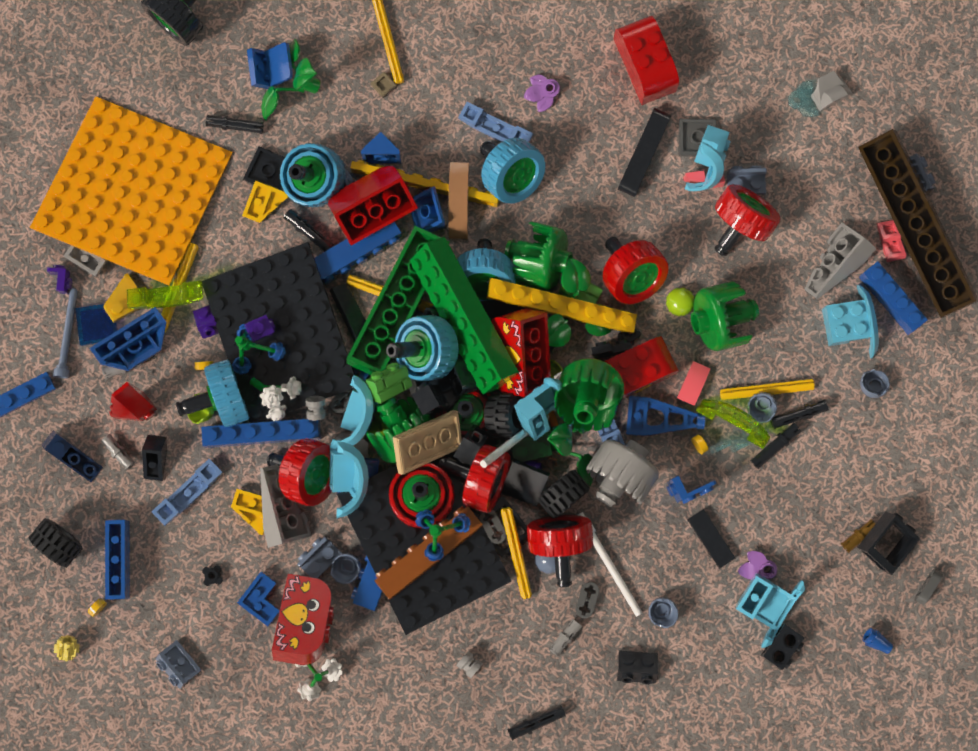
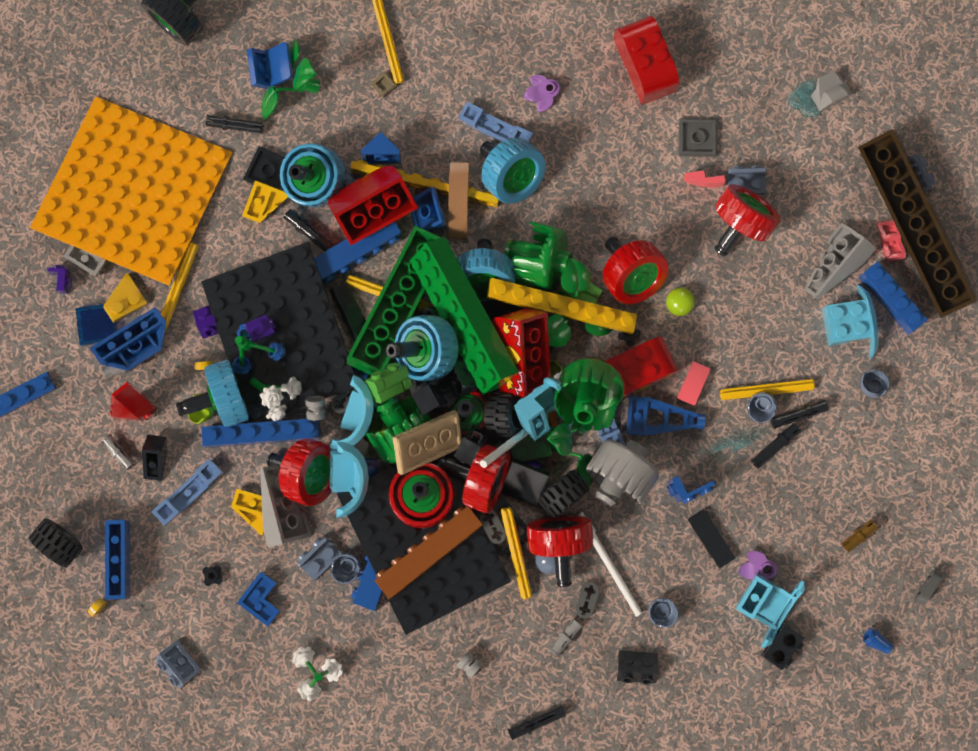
(61, 370): sand blue piece -> none
(66, 648): light yellow gear -> none
(71, 456): dark blue slope -> none
(165, 296): clear neon green slope -> none
(303, 621): red brick -> none
(426, 520): blue plant -> none
(604, 350): black plate -> none
(644, 152): black beam -> none
(700, 444): yellow tile -> none
(711, 154): medium azure piece -> none
(713, 315): green piece -> none
(737, 417): clear neon green slope -> none
(899, 552): black window -> none

